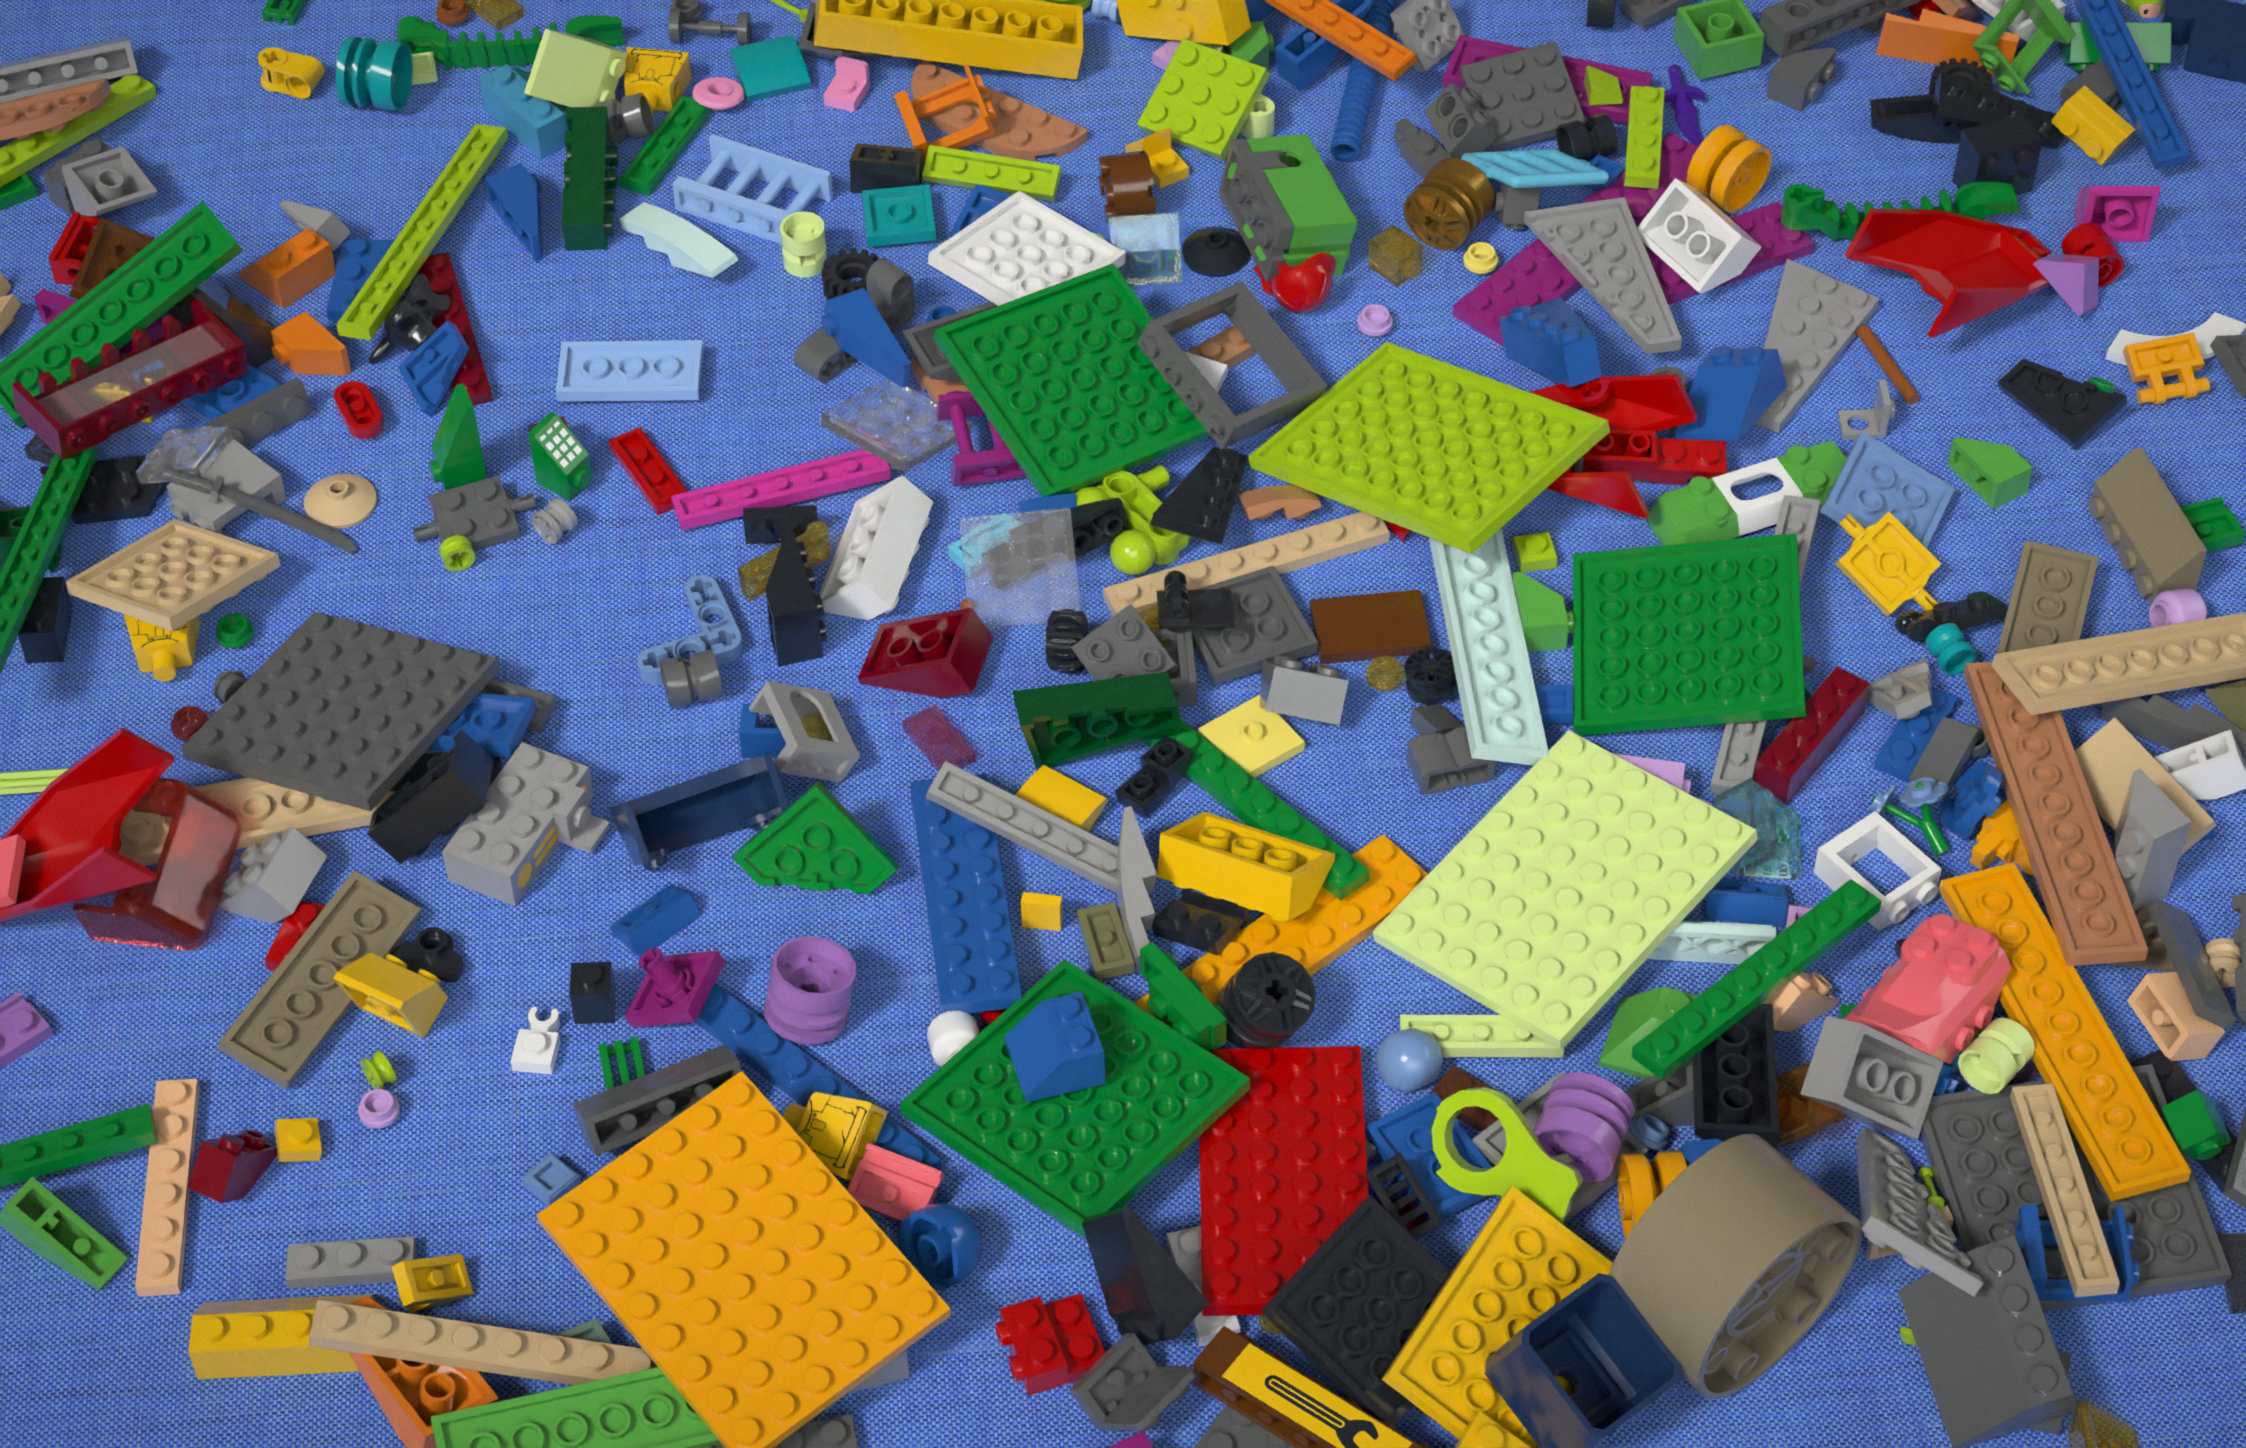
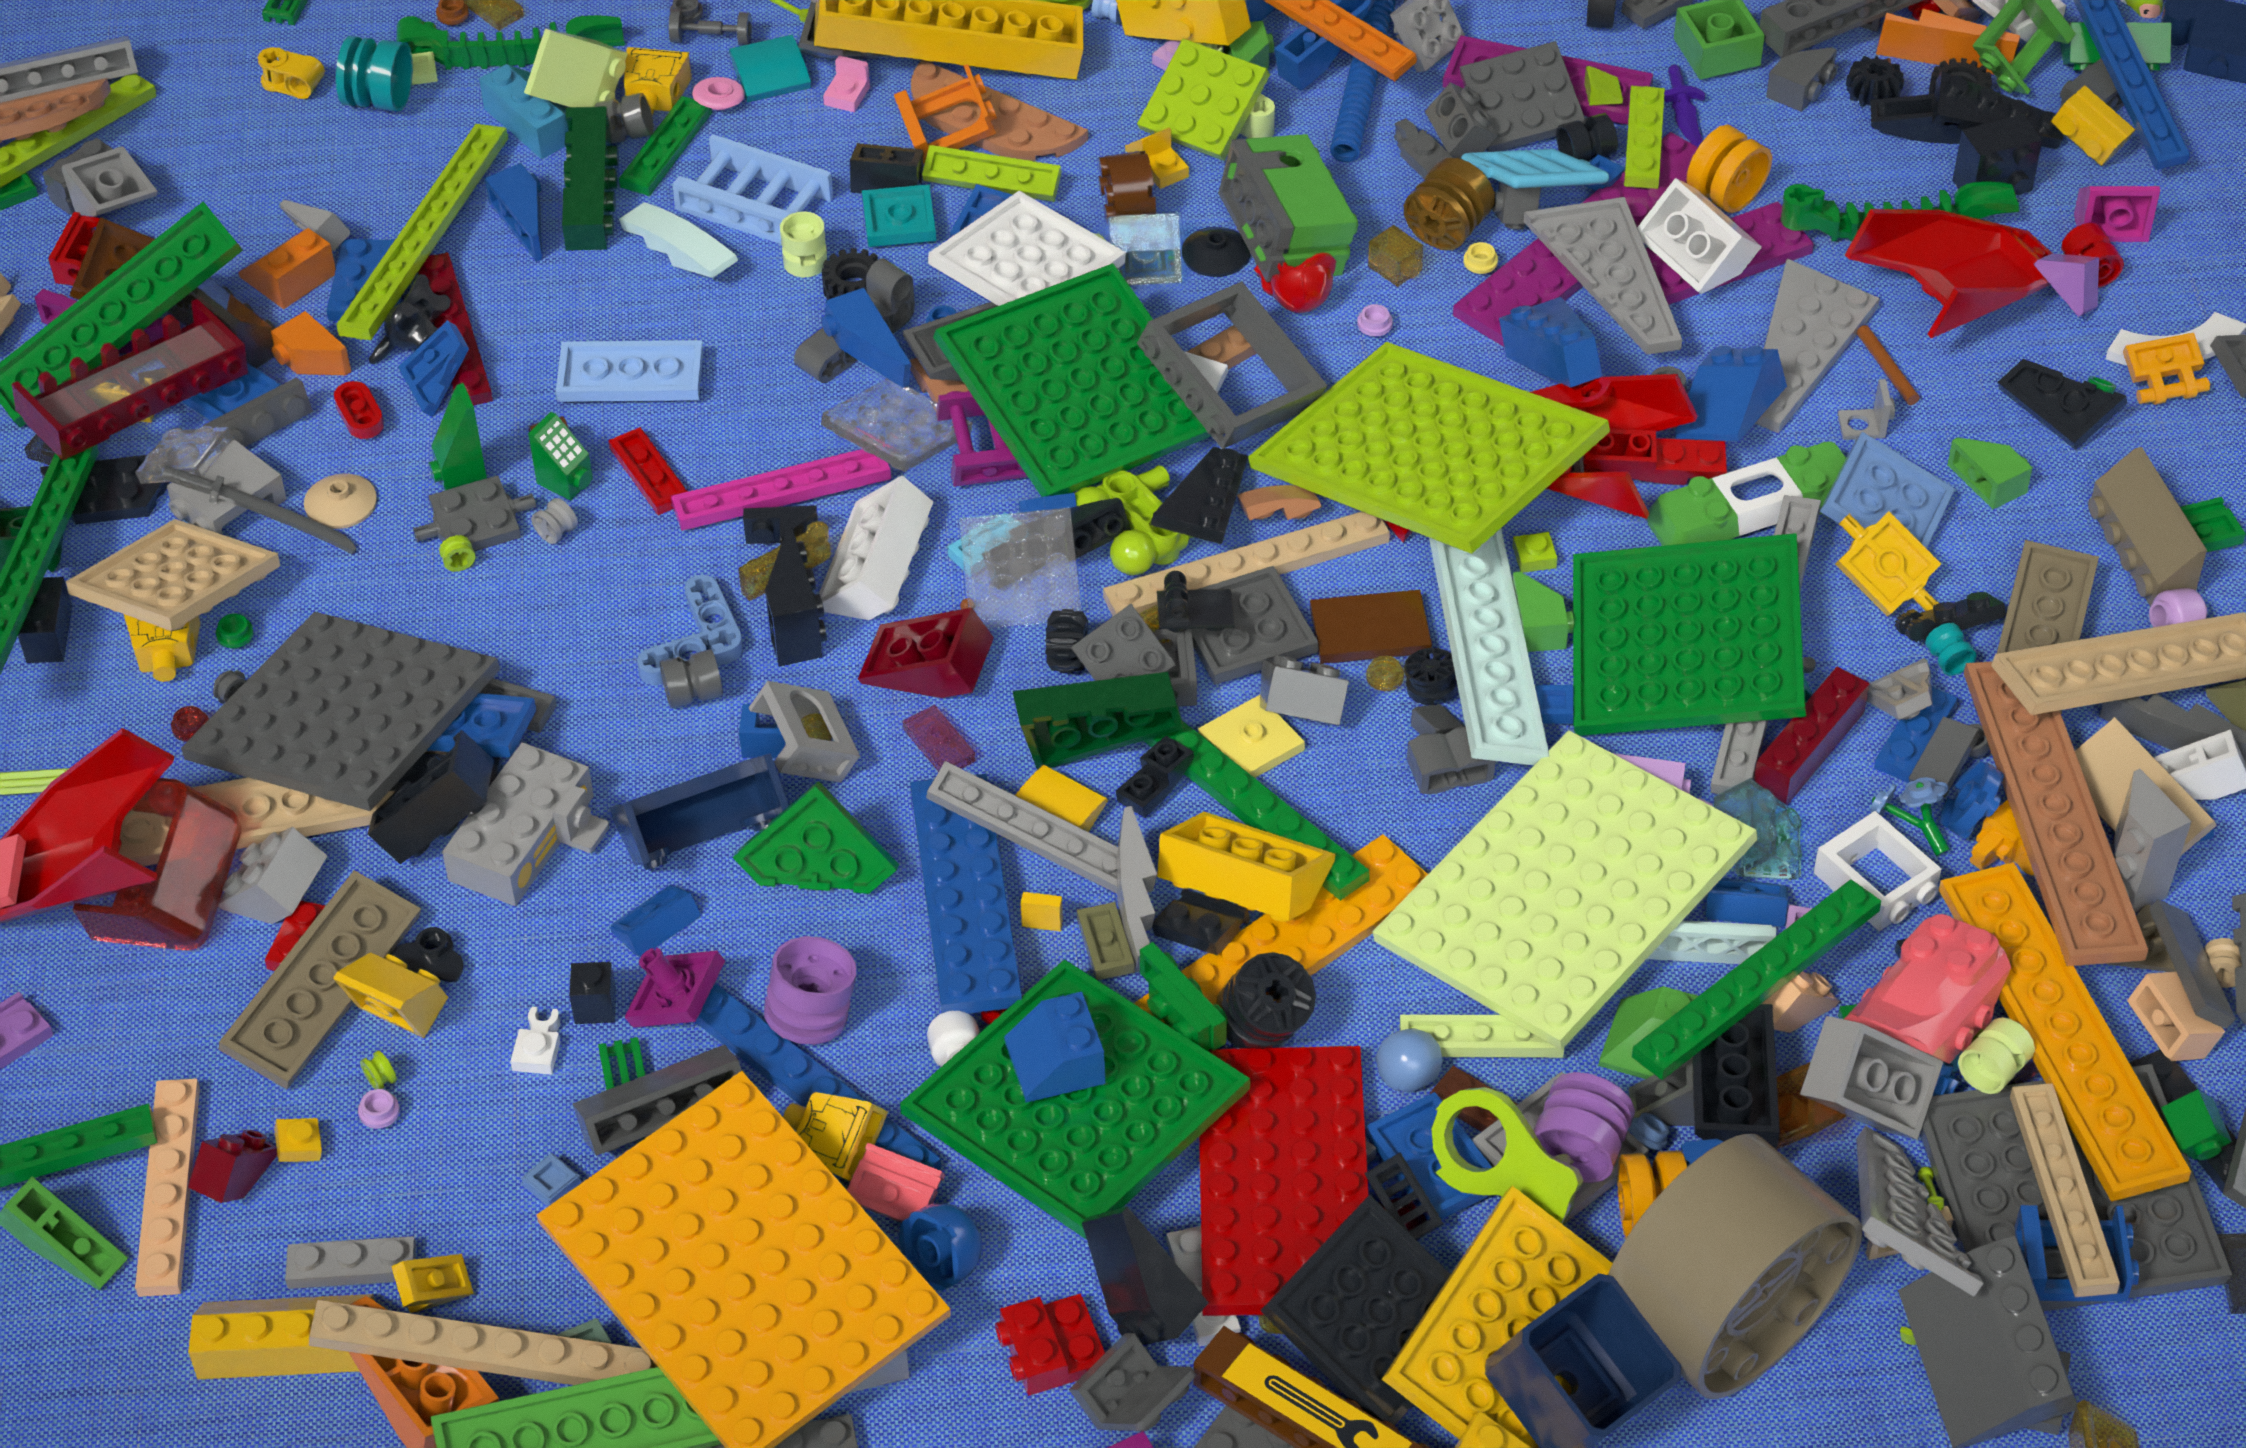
(1874, 80): none -> black gear

